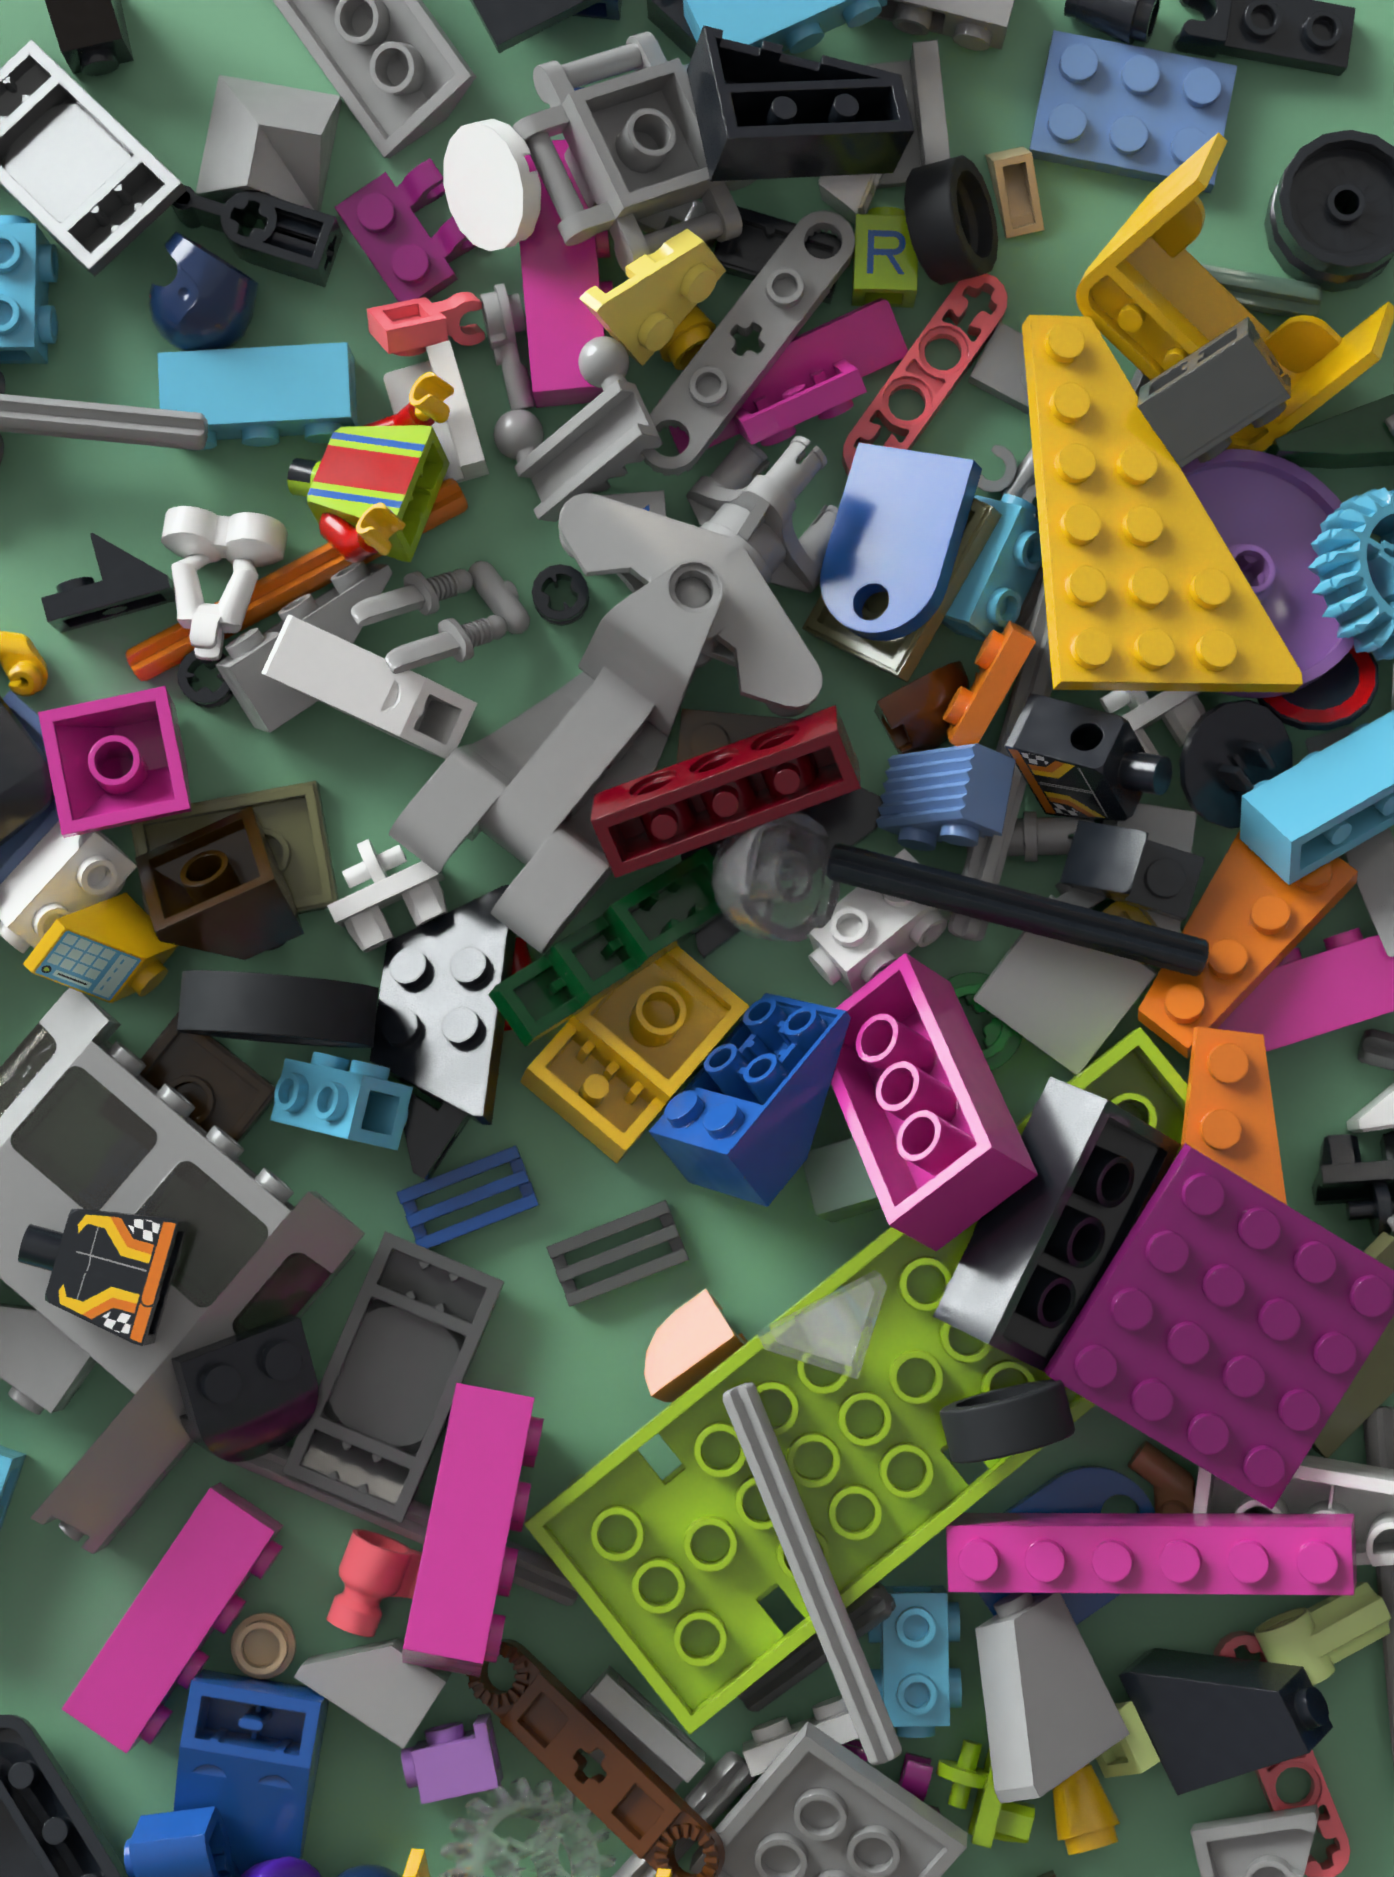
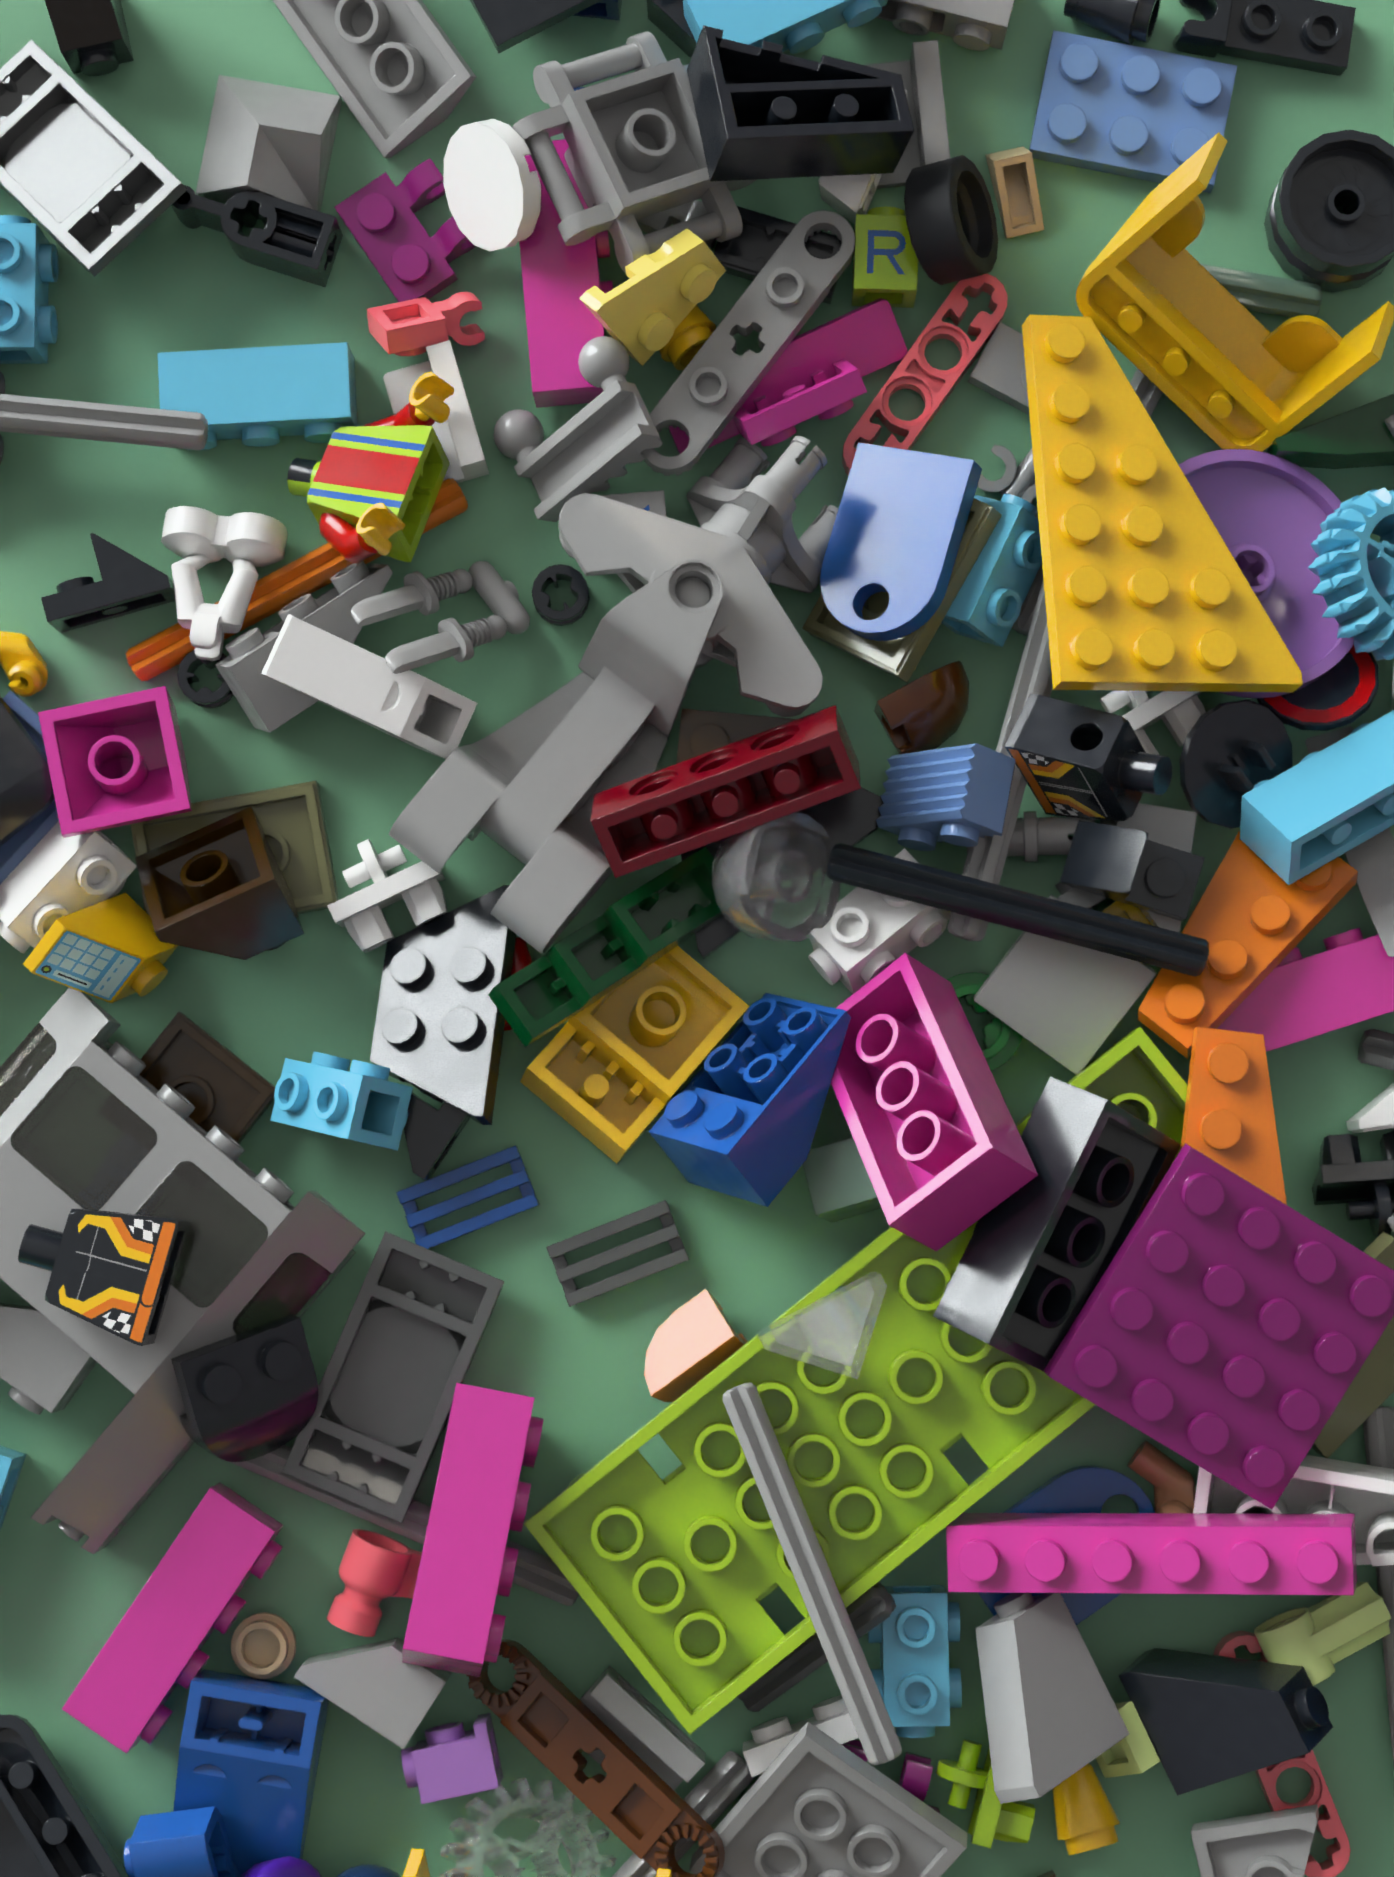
(205, 303): dark blue helmet -> none
(277, 1008): black tyre -> none
(502, 319): light grey plate -> none
(999, 664): orange plate -> none
(1007, 1421): black tyre -> none
(1215, 394): dark grey hinge -> none

